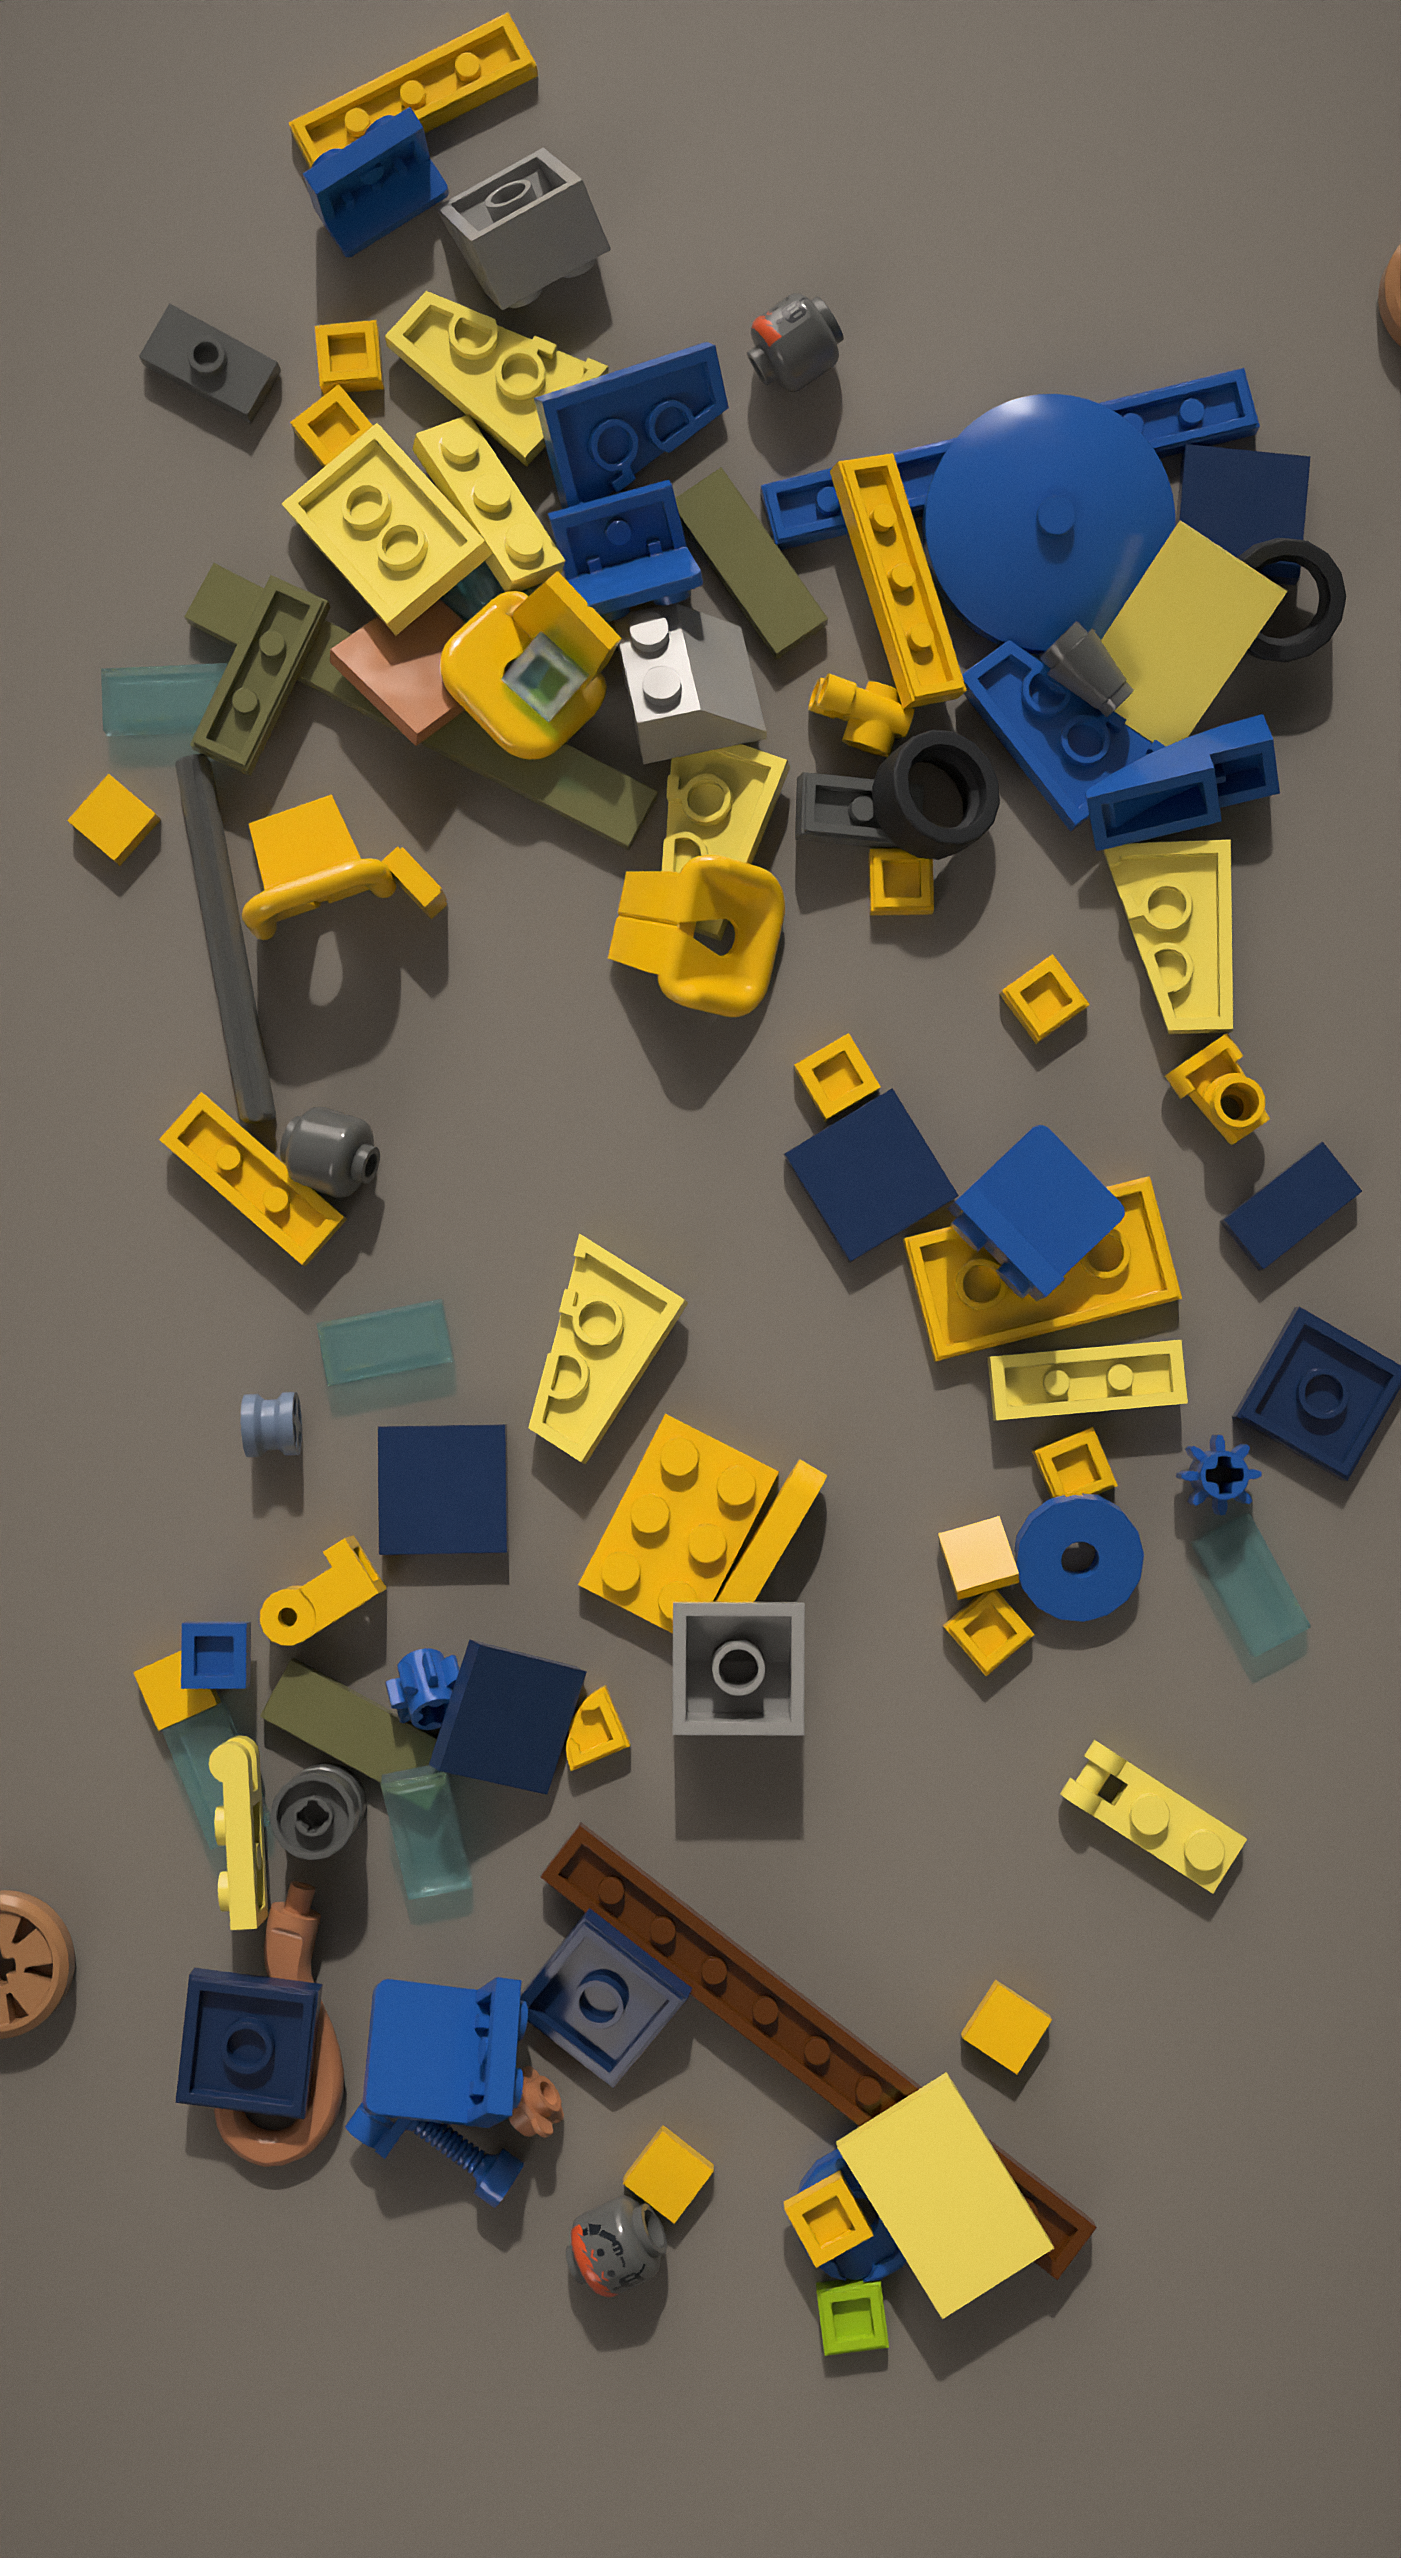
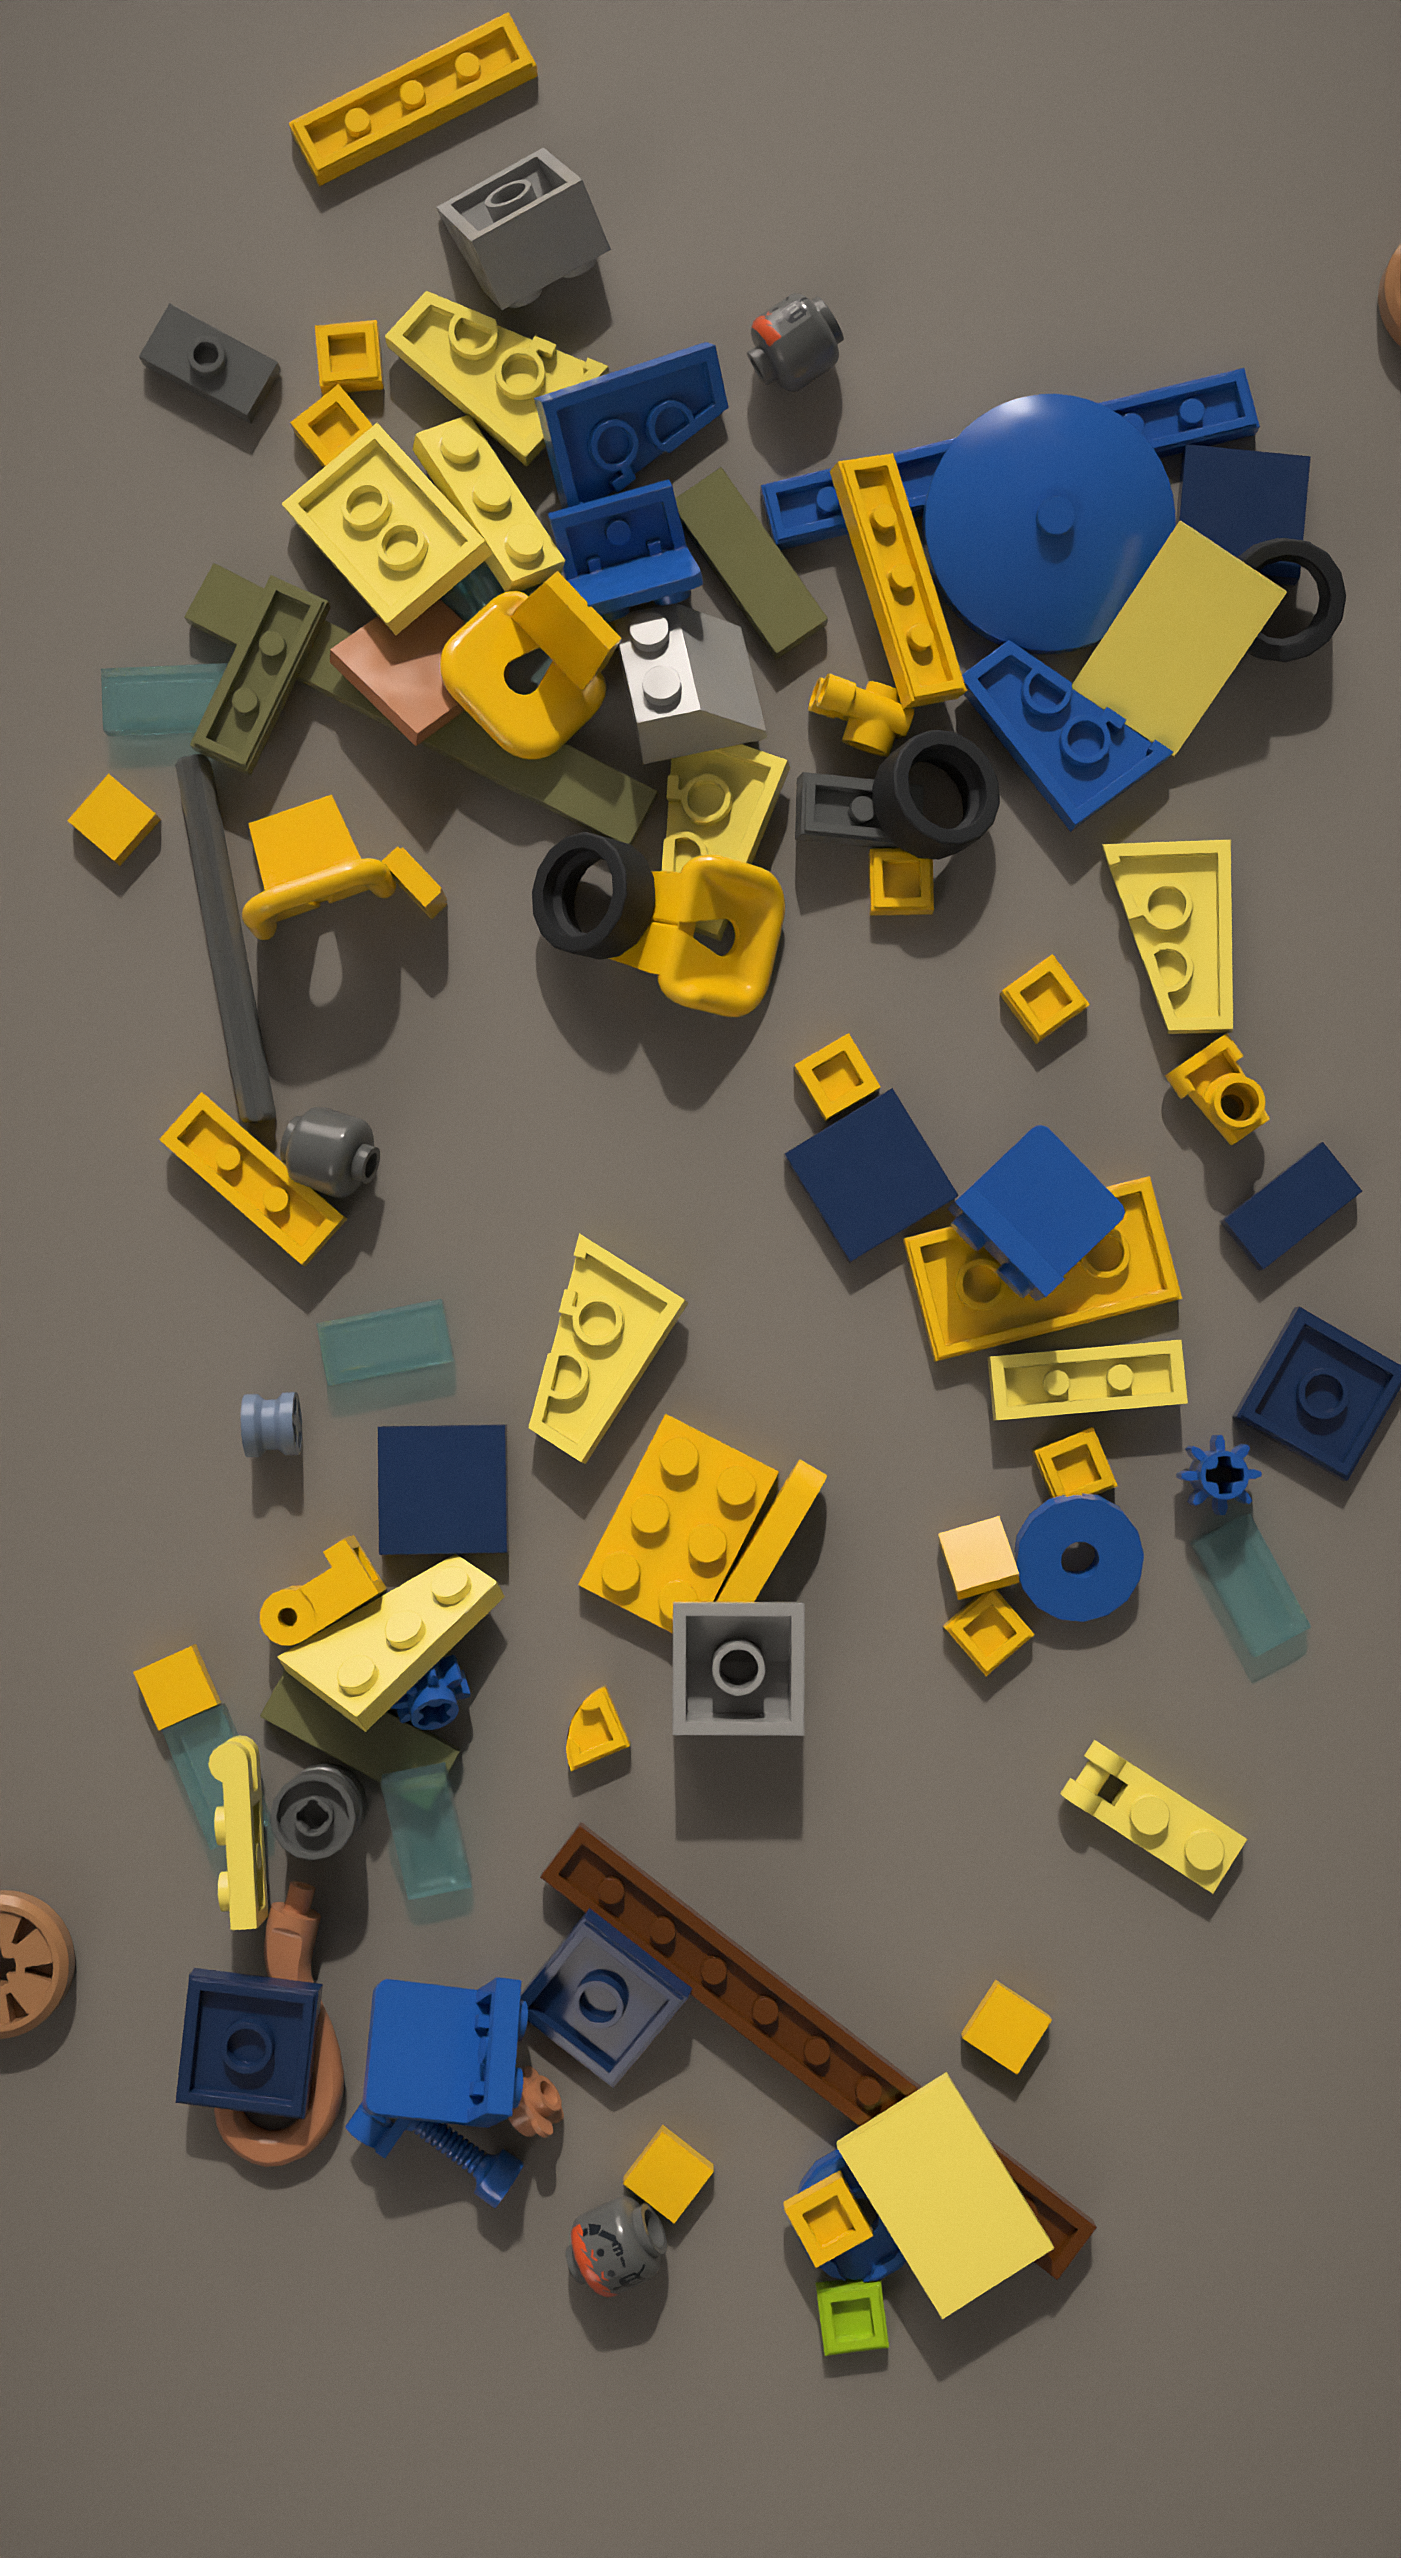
(215, 1655): blue tile -> none
(375, 182): blue bracket -> none
(392, 1642): none -> light yellow wing
(507, 1717): dark blue tile -> none
(545, 677): clear light blue slope -> none
(557, 885): none -> black tyre
(1087, 669): dark grey cone -> none
(1184, 784): blue slope -> none

